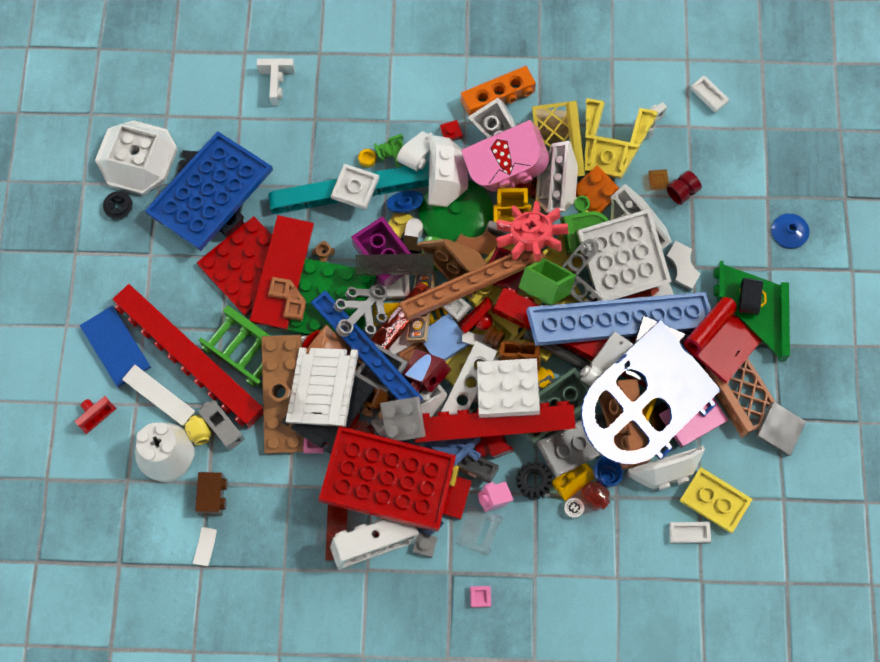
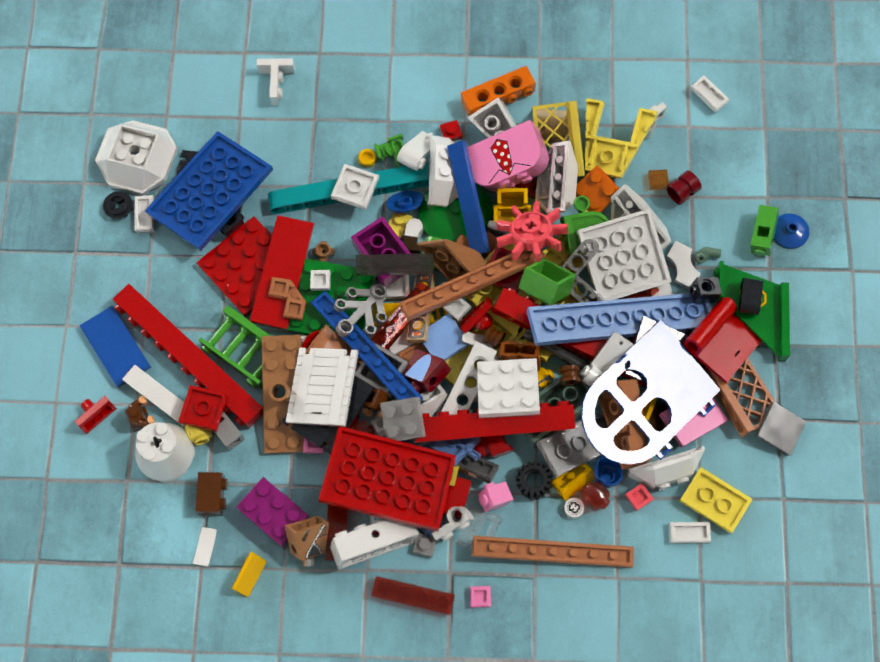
(138, 415): none -> reddish brown piece
(143, 222): none -> white tile
(203, 408): none -> red tile
(249, 574): none -> yellow slope
(271, 511): none -> magenta brick
(307, 538): none -> medium nougat torso
(320, 280): none -> white plate
(413, 595): none -> clear red plate
(447, 530): none -> white plate
(468, 197): none -> blue tile
(552, 551): none -> nougat tile
(569, 375): none -> reddish brown wheel
(639, 497): none -> coral plate
(705, 253): none -> sand green arm
(705, 290): none -> black brick
(764, 230): none -> bright green brick

